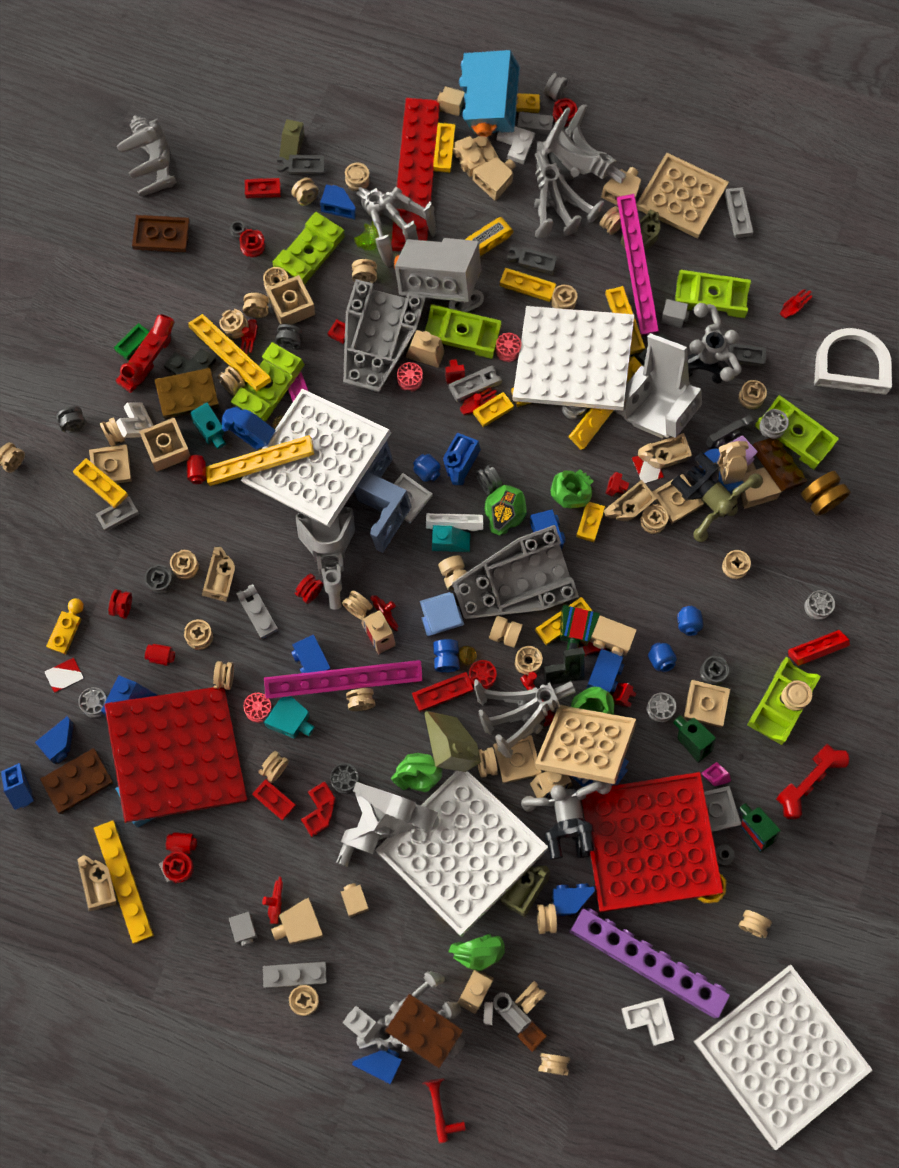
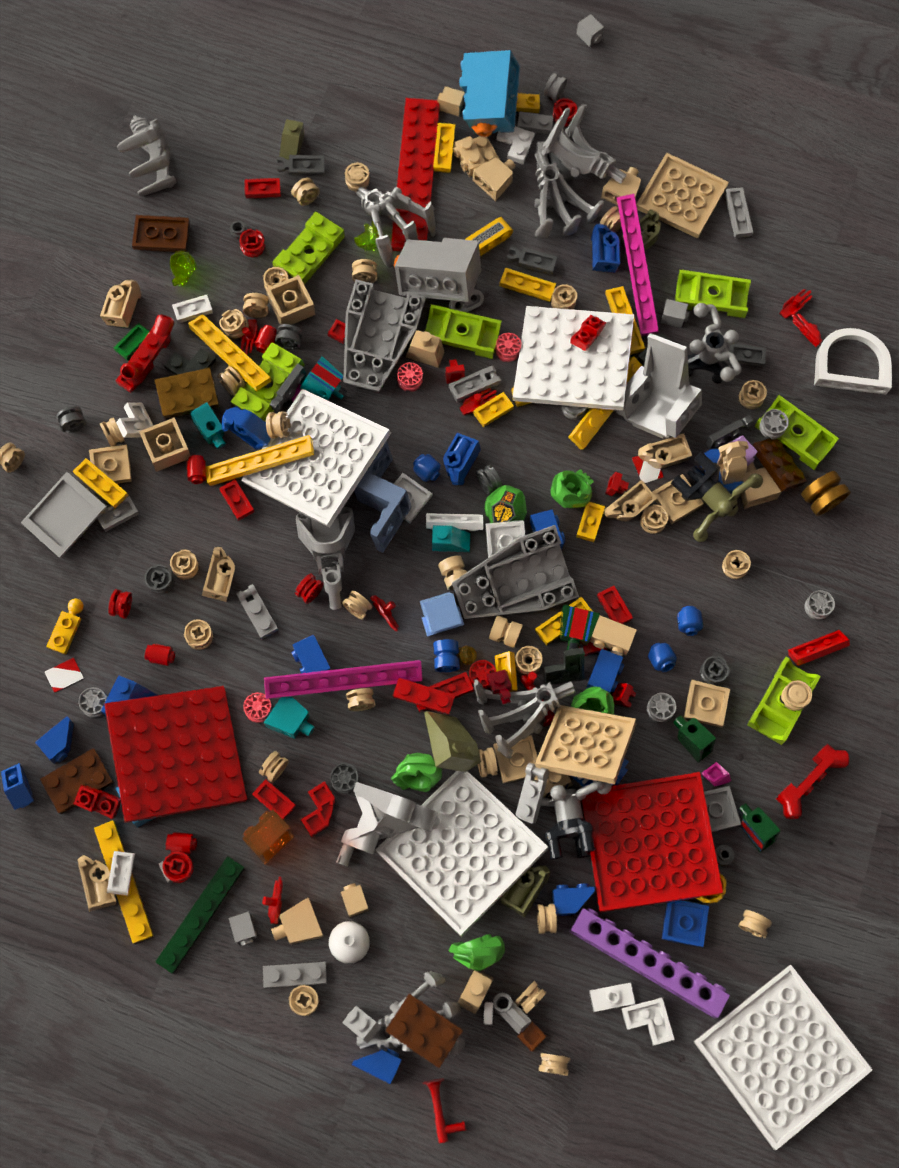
(63, 515): none -> light grey piece
(97, 800): none -> red slope
(120, 873): none -> white plate
(121, 303): none -> tan piece
(182, 266): none -> clear neon green piece
(192, 308): none -> white plate
(200, 915): none -> dark green plate
(223, 675): tan wheel -> none
(236, 500): none -> red plate
(265, 338): none -> red brick
(268, 836): none -> clear orange brick
(278, 425): none -> tan wheel
(289, 387): none -> dark grey plate
(324, 380): none -> teal torso
(337, 202): blue slope -> none
(349, 942): none -> white cylinder
(377, 631): tan torso -> none
(423, 696): none -> red plate
(500, 683): none -> dark red plate
(502, 534): none -> white plate
(507, 662): none -> yellow plate
(532, 793): none -> light grey plate
(588, 332): none -> red slope
(590, 30): none -> light grey brick
(605, 249): none -> blue piece
(612, 997): none -> white plate
(614, 605): none -> red plate
(685, 923): none -> blue plate
(809, 330): none -> red piece

